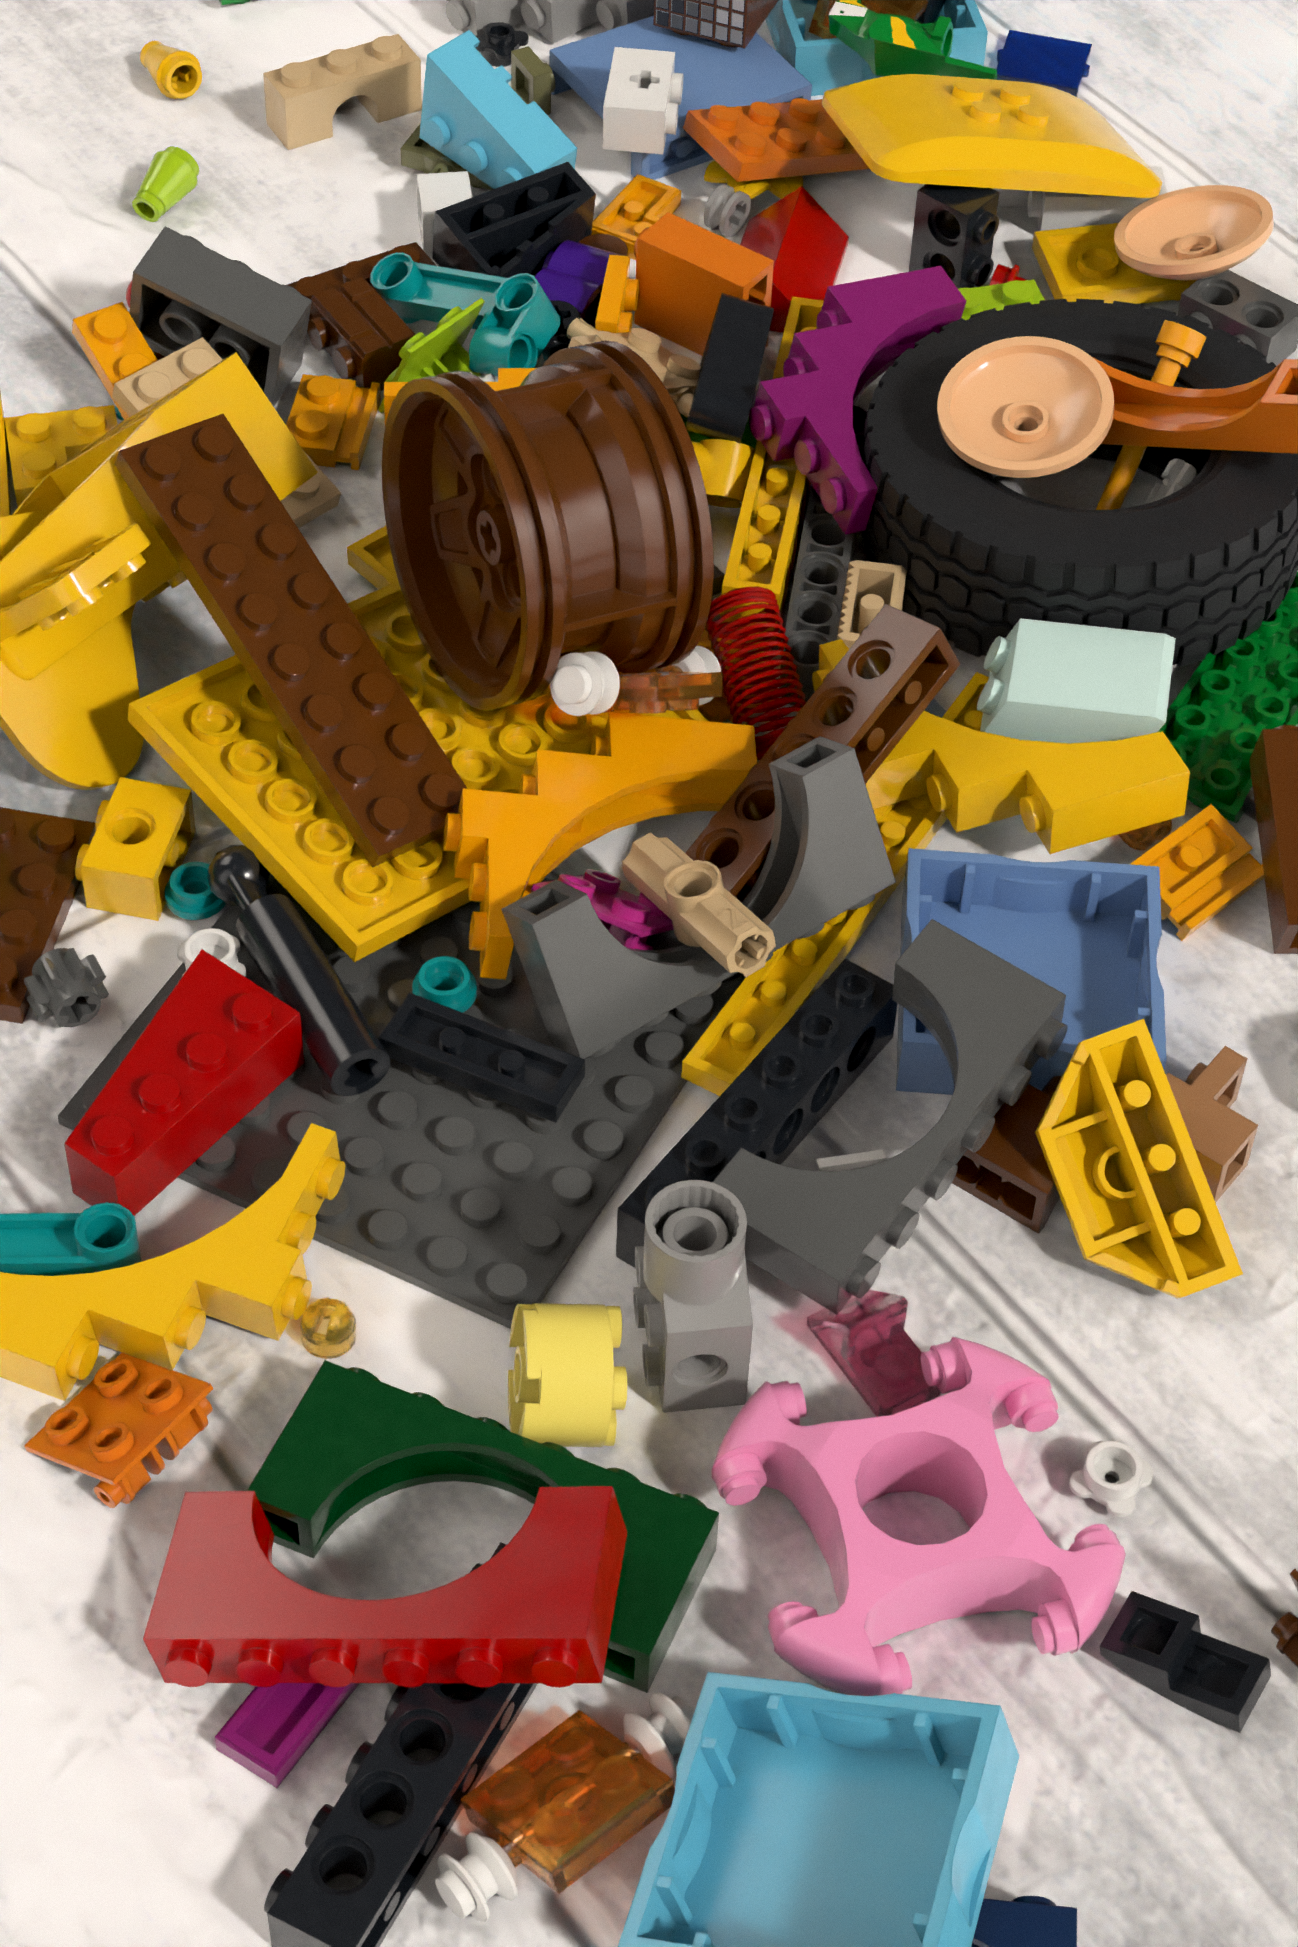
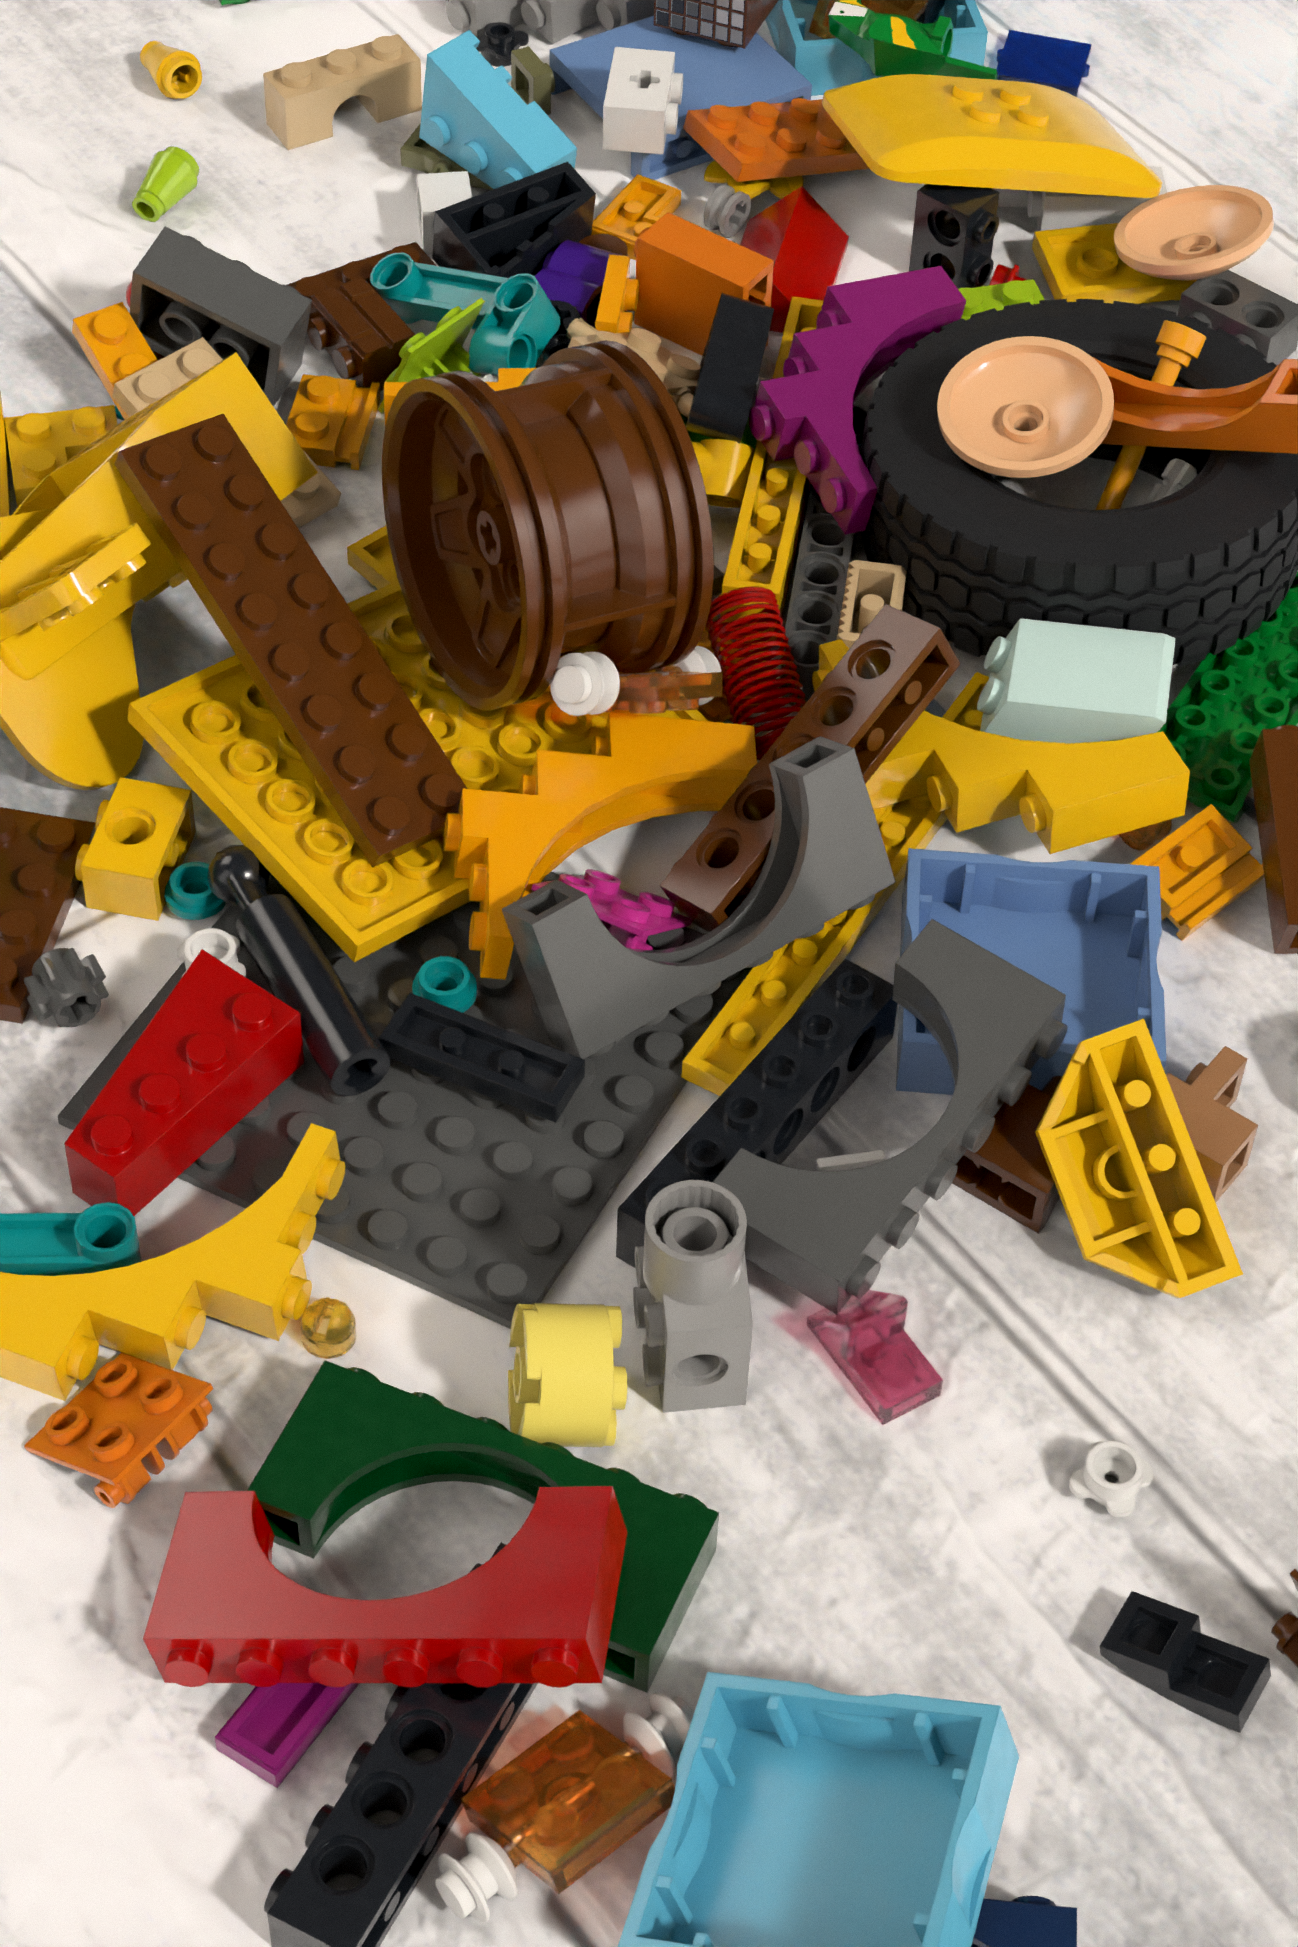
(699, 904): tan piece -> none
(898, 1586): bright pink piece -> none

